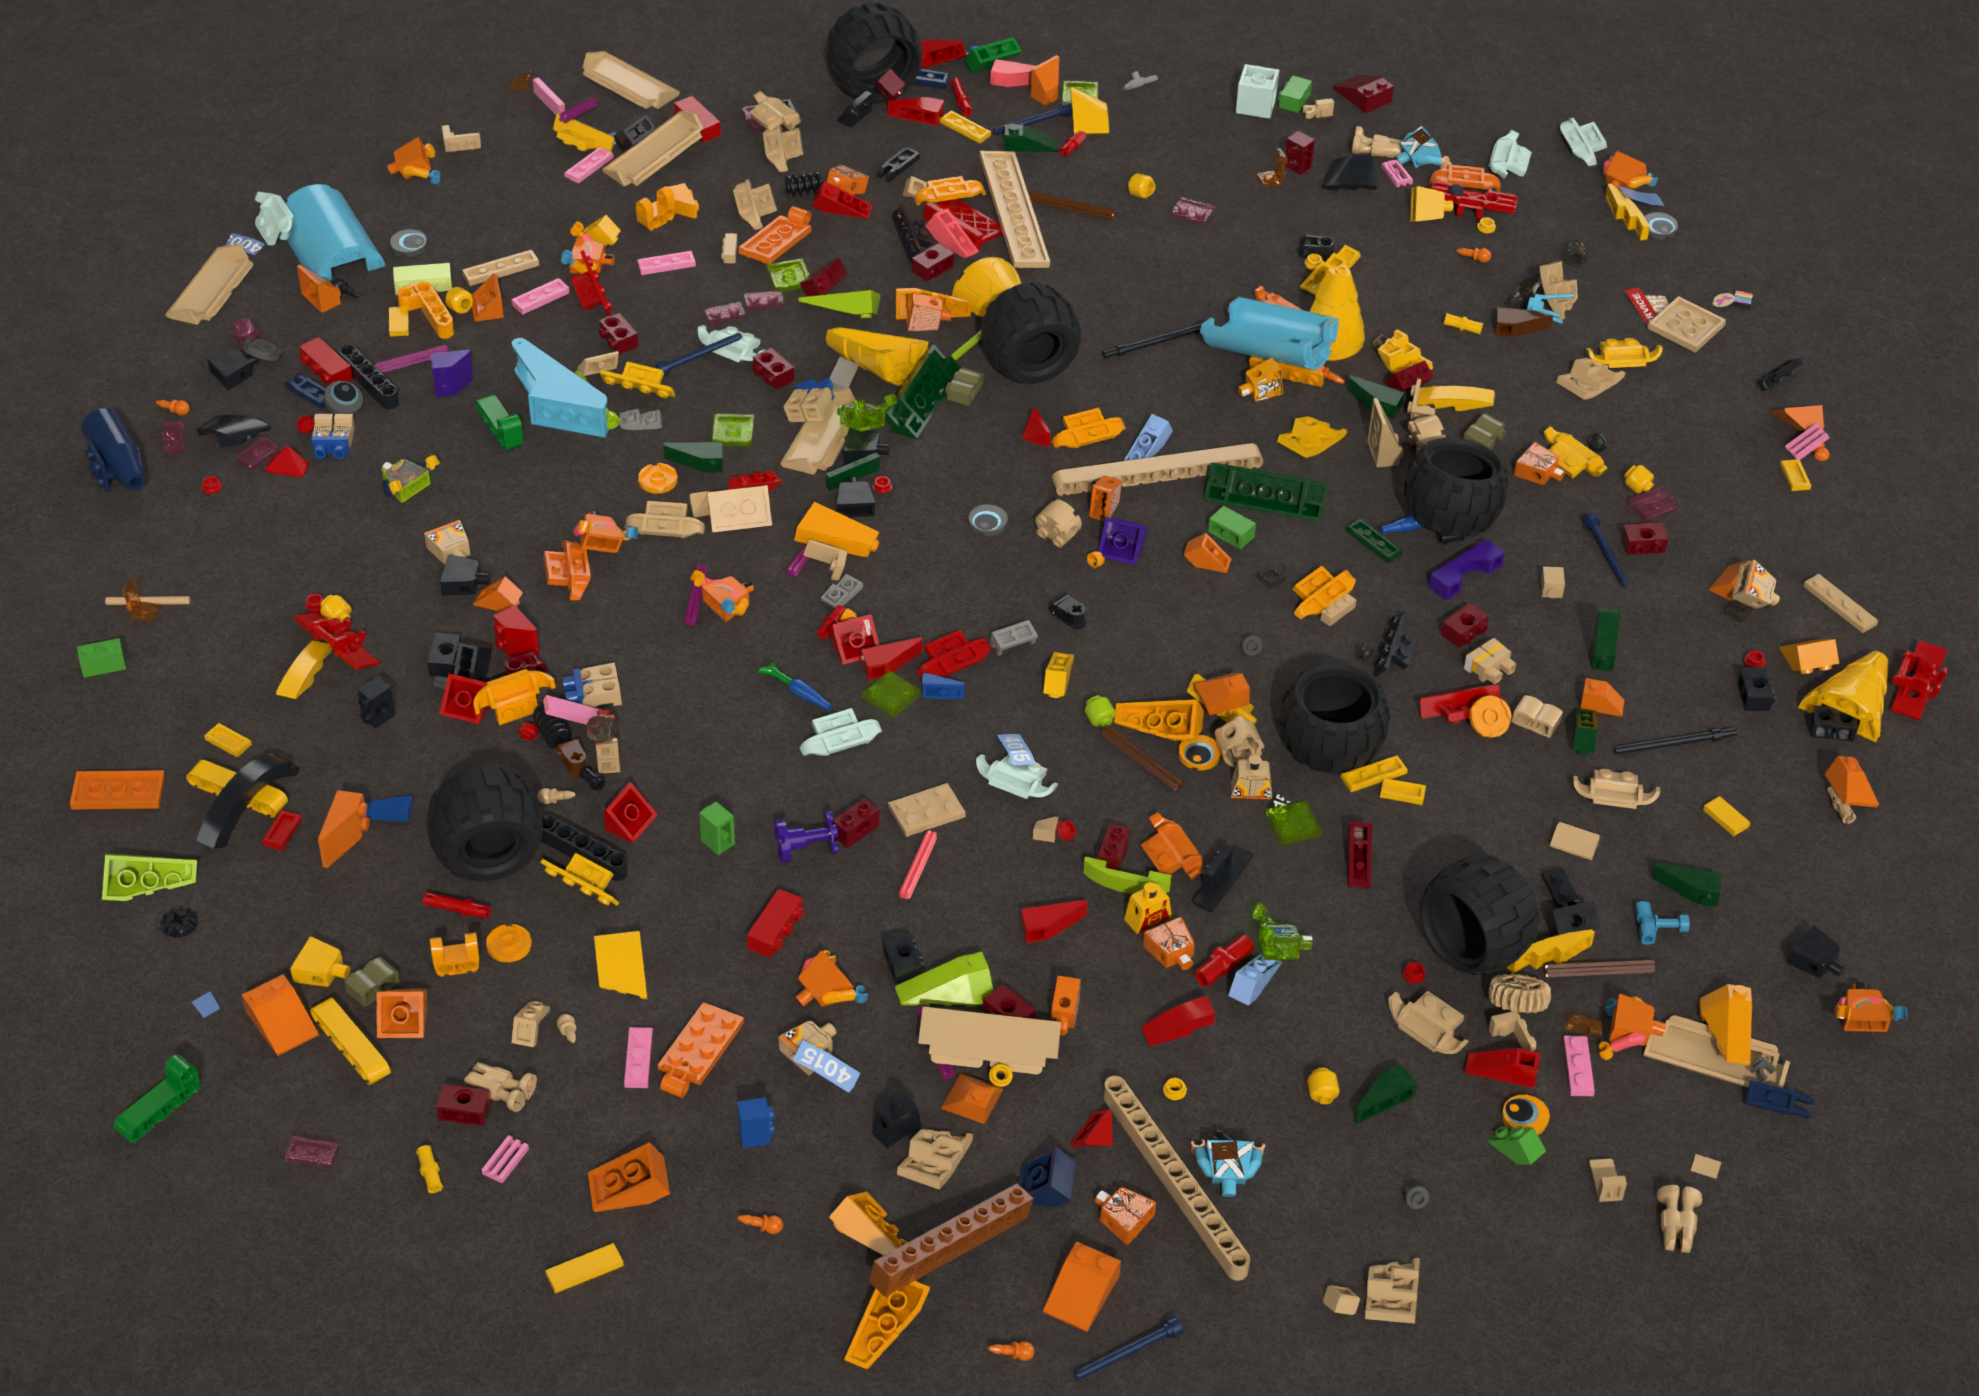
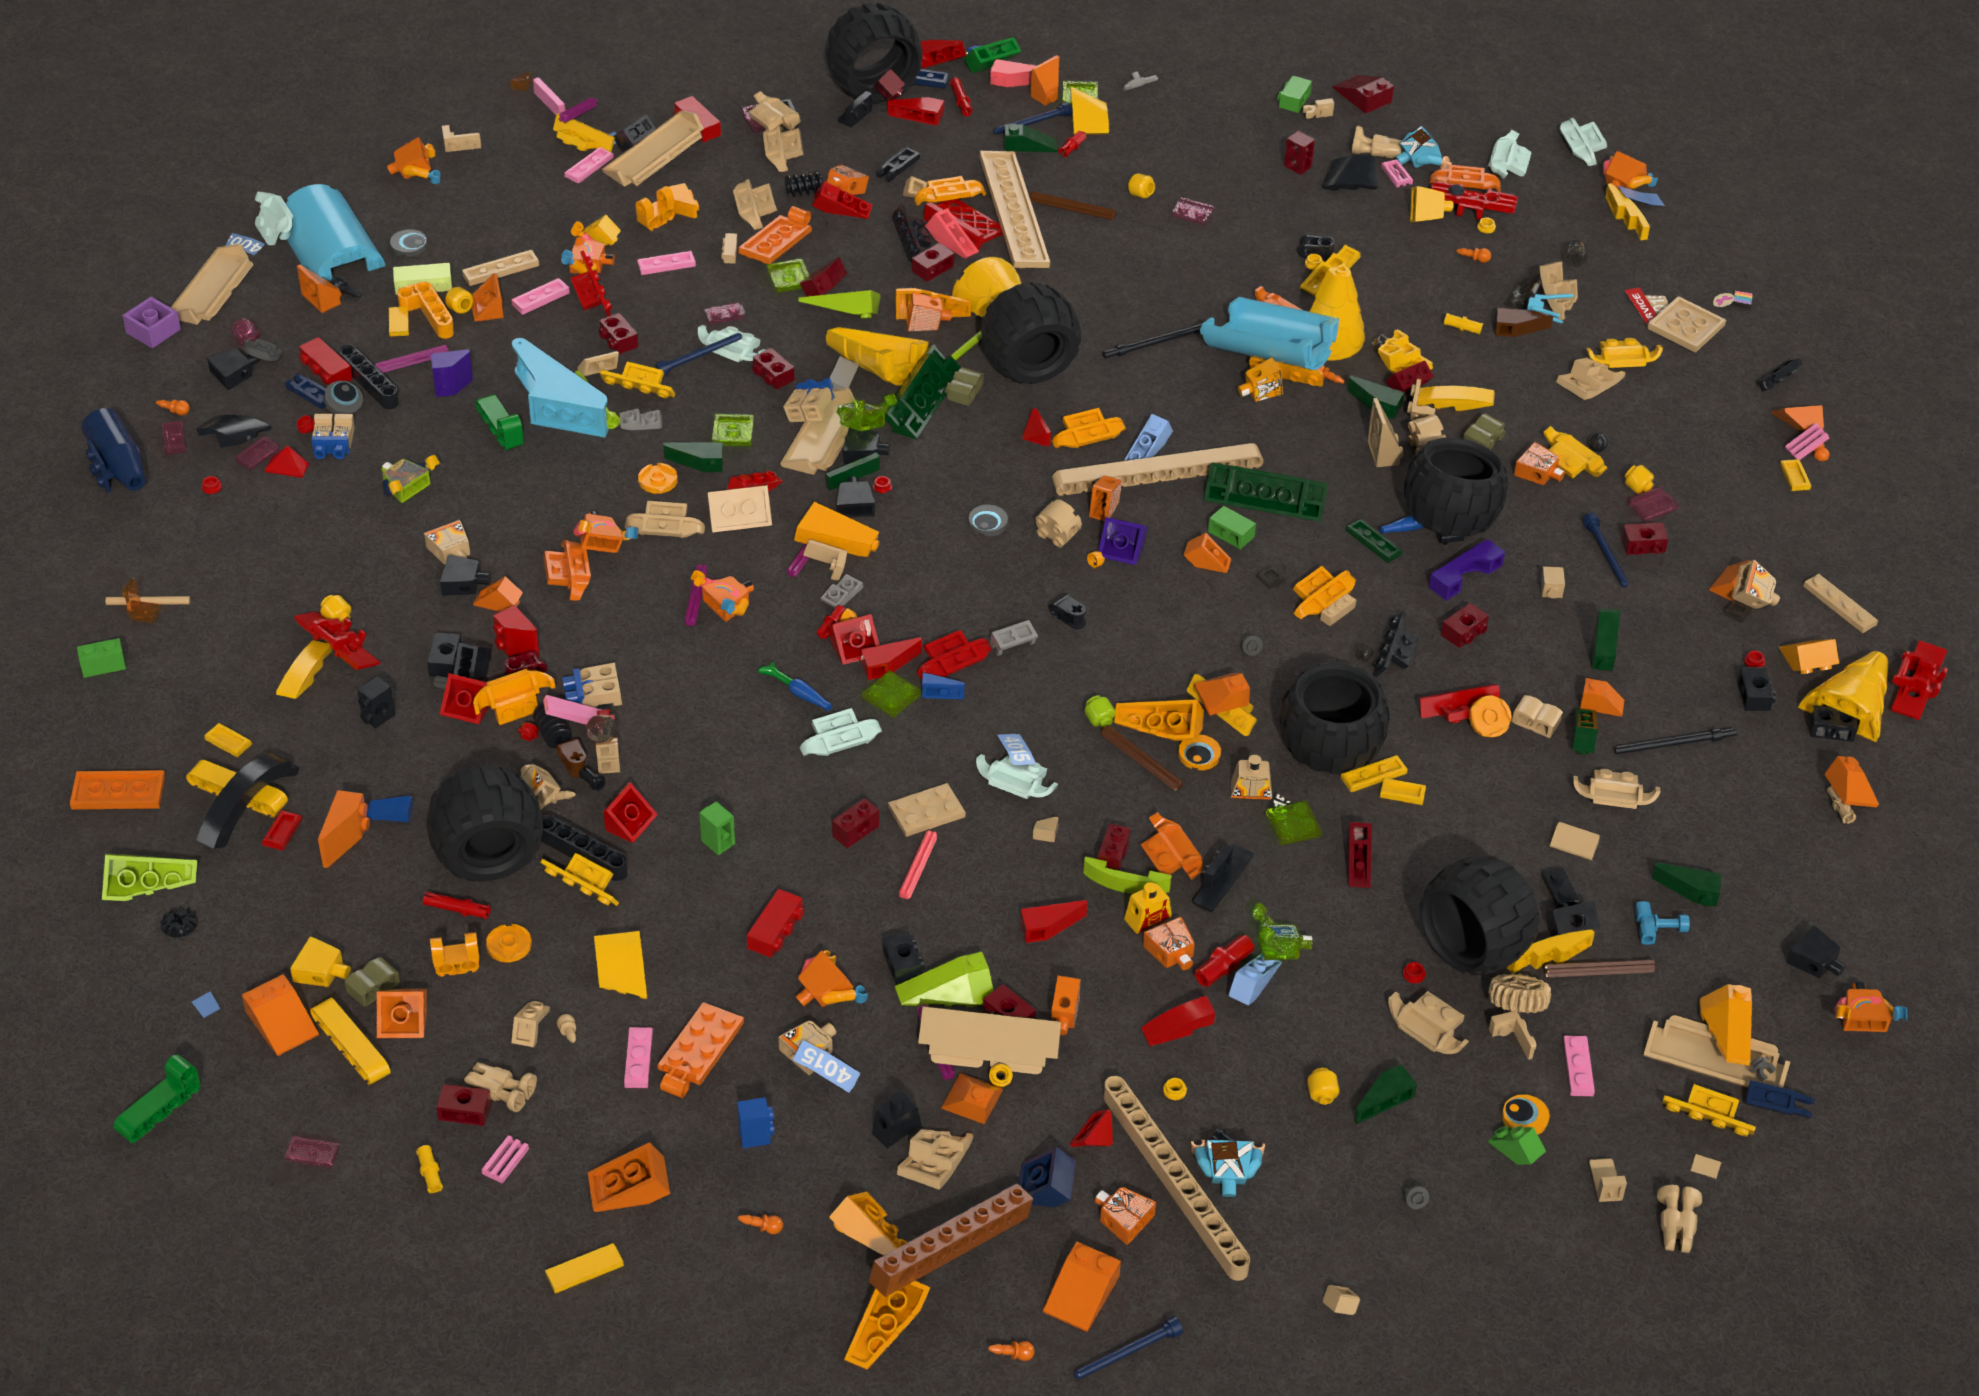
(151, 322): none -> medium lavender brick
(313, 602): red plate -> none
(541, 783): none -> tan torso
(627, 80): tan slope -> none
(699, 504): tan slope -> none
(763, 300): clear pink plate -> none
(797, 837): dark purple piece -> none
(965, 127): yellow tile -> none
(1058, 674): yellow slope -> none
(1066, 830): red plate -> none
(1238, 740): tan brick -> none
(1257, 91): light aqua brick -> none
(1276, 177): clear orange bracket -> none
(1311, 435): yellow slope -> none
(1395, 1290): tan slope -> none
(1489, 661): tan hips -> none
(1506, 1065): red slope -> none
(1588, 1025): clear orange piece -> none
(1630, 1024): orange torso -> none
(1661, 225): tile -> none
(1711, 1106): none -> yellow bracket
(1726, 816): yellow tile -> none

